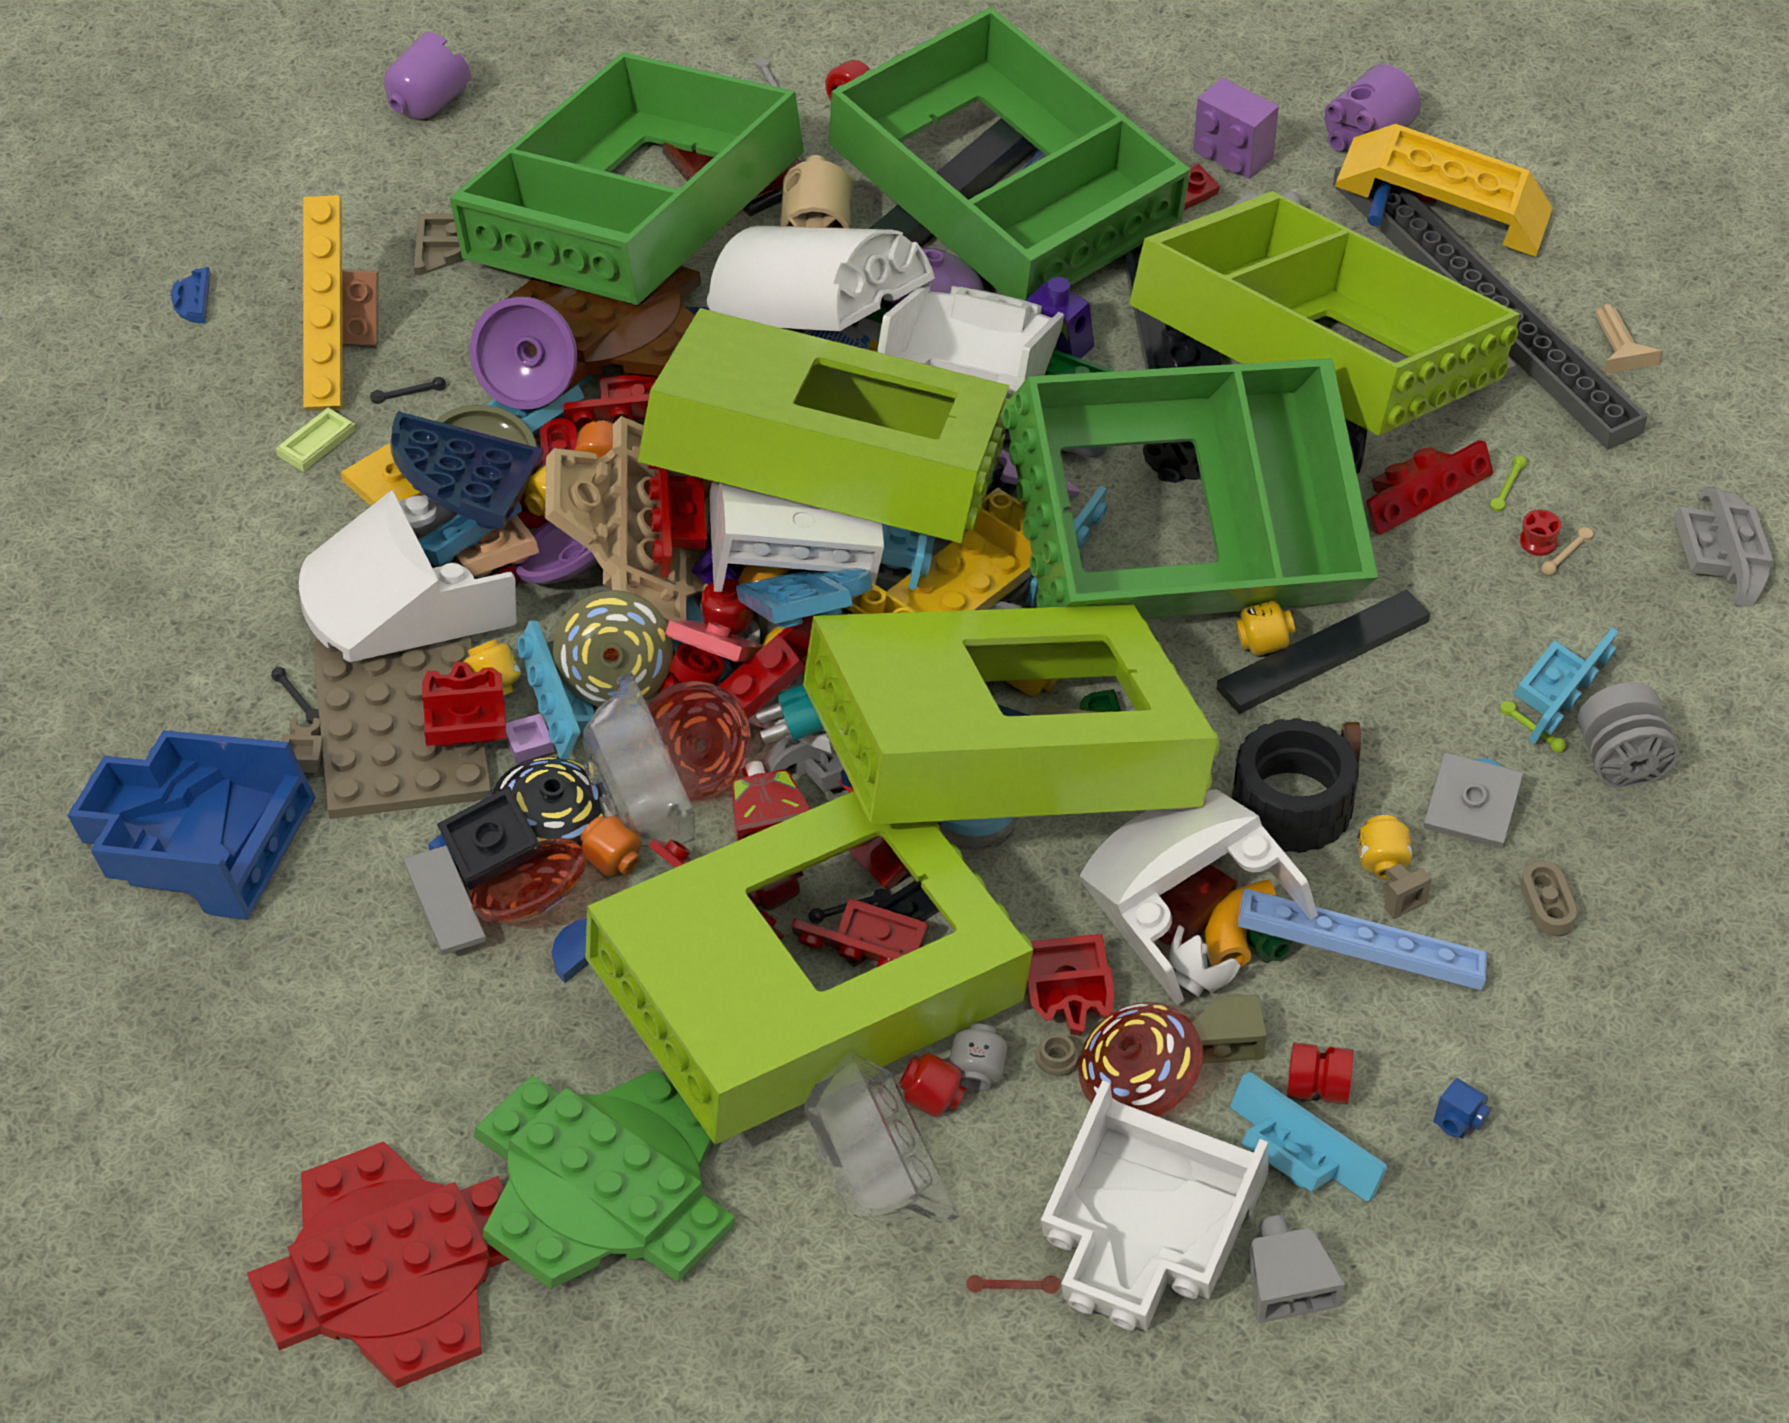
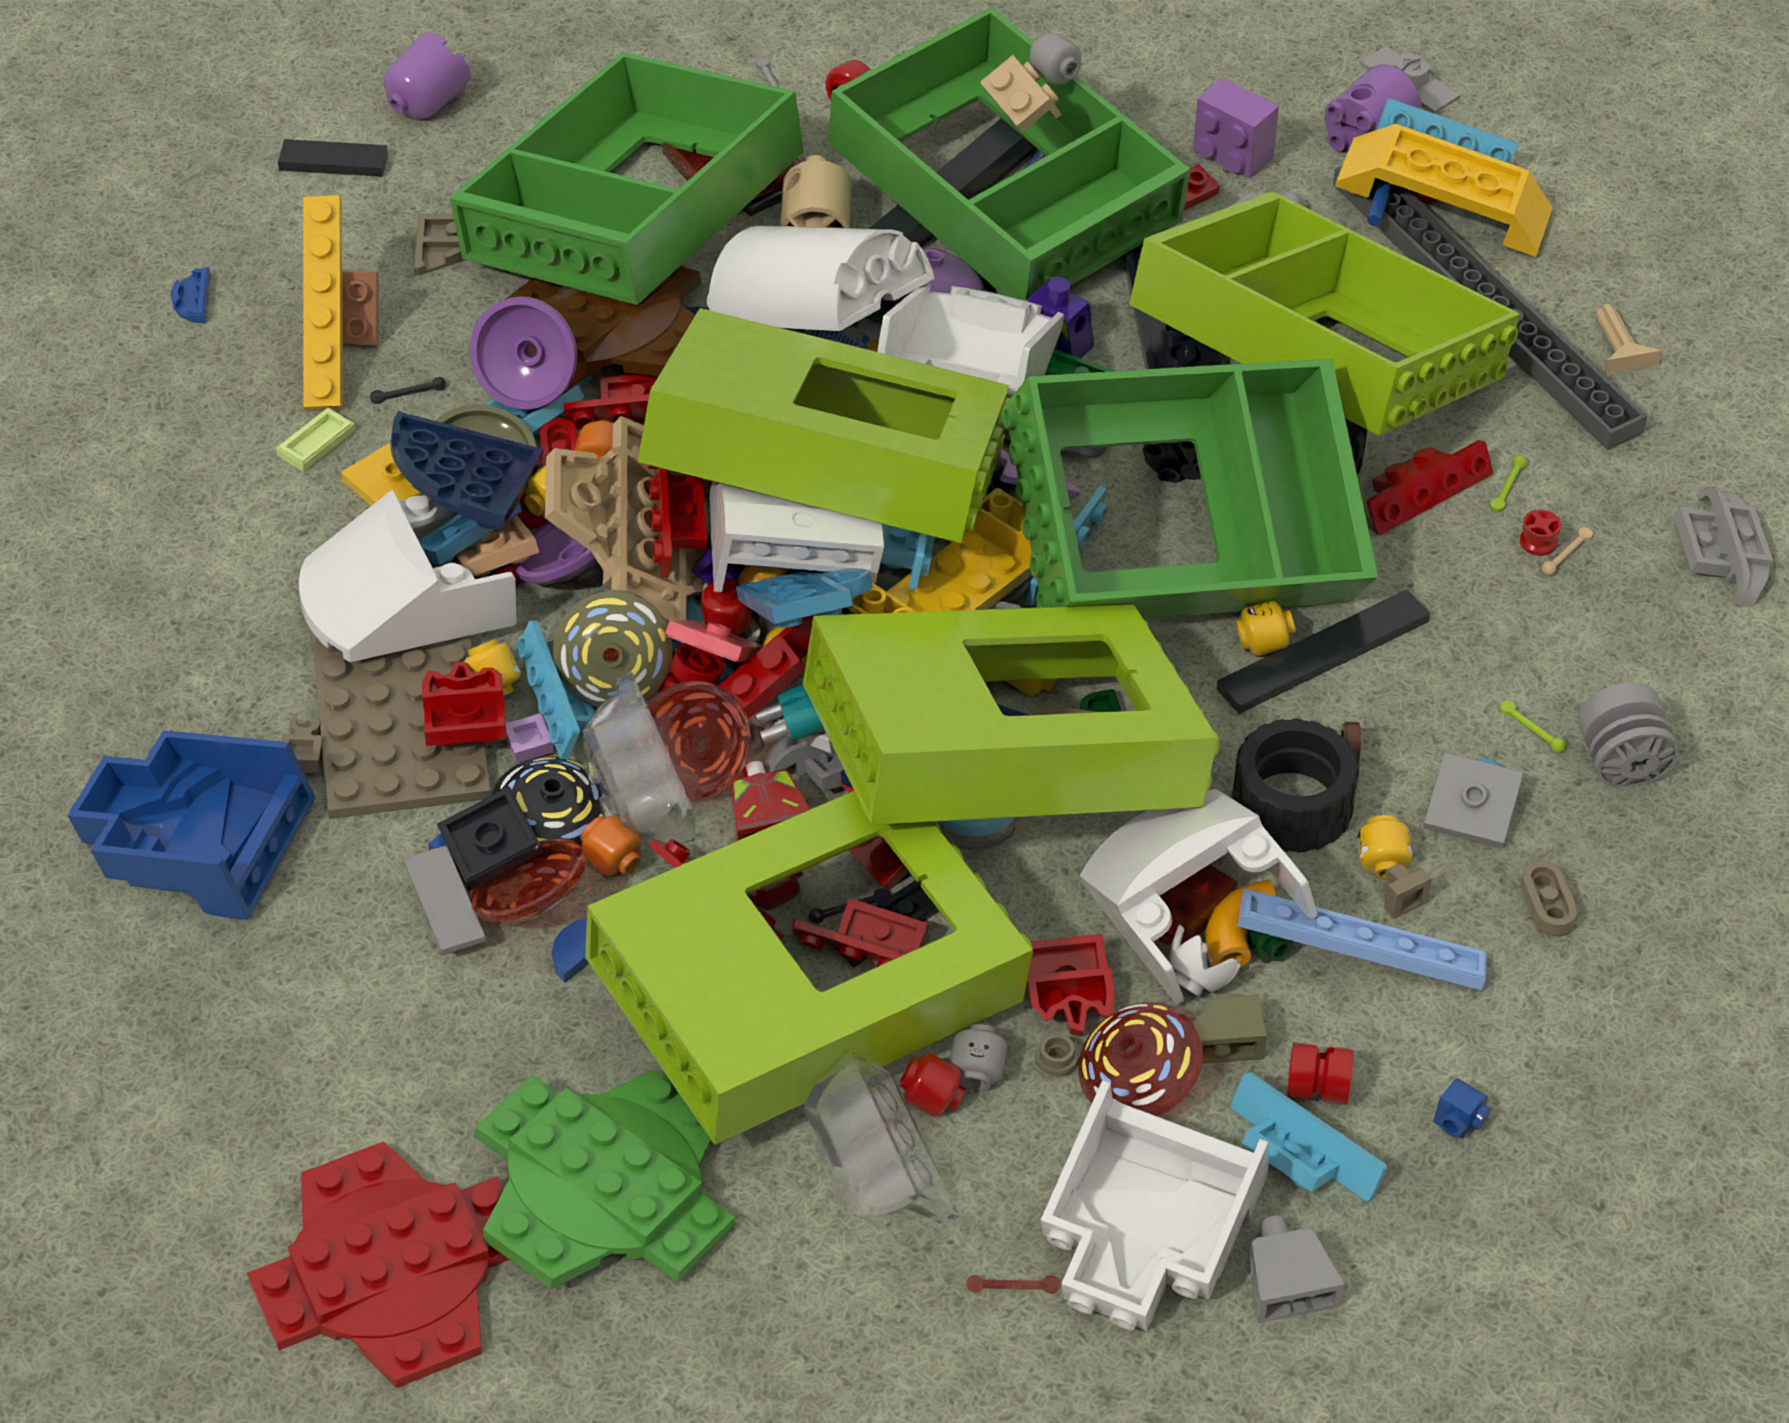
(279, 675): black hinge -> none
(333, 157): none -> black tile
(1018, 93): none -> tan bracket
(1055, 58): none -> light grey head
(1432, 92): none -> light grey piece
(1447, 130): none -> medium azure bracket
(1556, 680): medium azure bracket -> none

